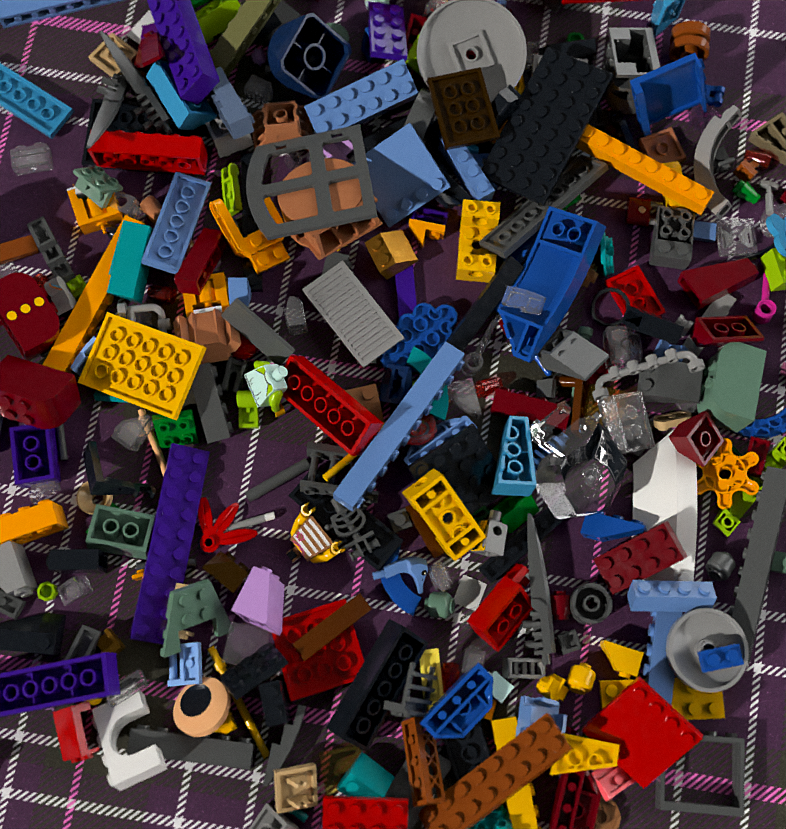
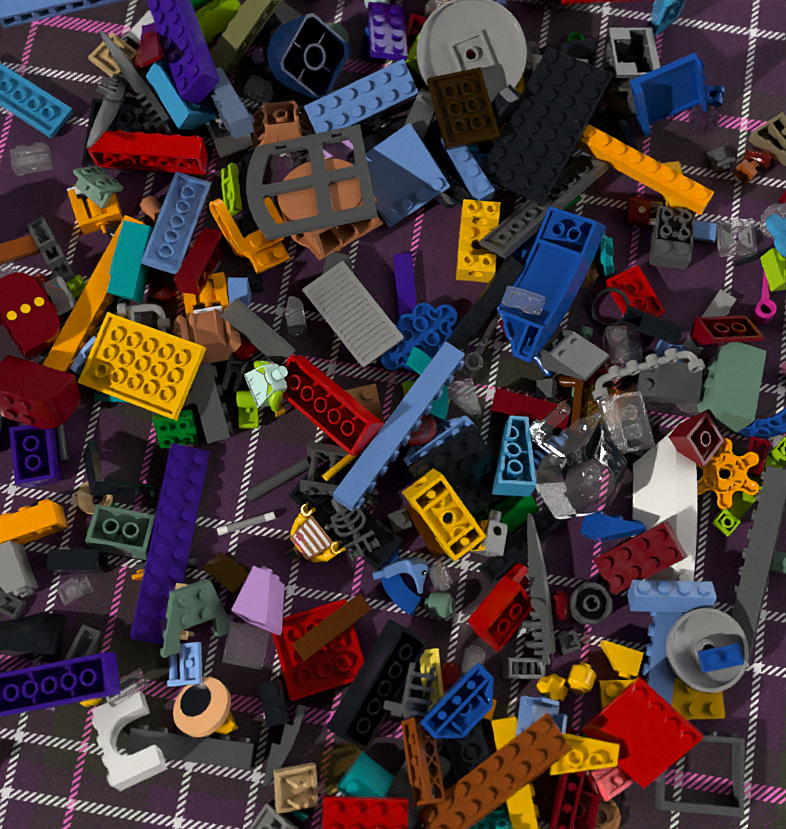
(45, 488): clear bracket -> none
(47, 591): lime tile -> none
(71, 733): red panel -> none
(110, 642): pearl gold panel -> none
(131, 208): clear bracket -> none
(133, 432): clear slope -> none
(155, 445): light nougat bar -> none
(215, 532): red plant -> none
(221, 667): yellow bar -> none
(253, 670): black plate -> none
(391, 252): pearl gold slope -> none
(395, 384): dark blue slope -> none
(420, 229): light orange slope -> none
(445, 215): dark purple tile -> none
(469, 592): white sticker -> none
(487, 386): clear red cone -> none
(501, 687): light aqua brick -> none
(662, 146): nougat tile -> none
(669, 420): tan plate -> none
(687, 324): light grey wheel -> none
(689, 38): dark orange wheel -> none
(705, 157): light grey arch -> none
(714, 281): dark red slope -> none
(720, 566): dark grey head -> none
(746, 191): green cone -> none
(769, 185): light grey piece -> none

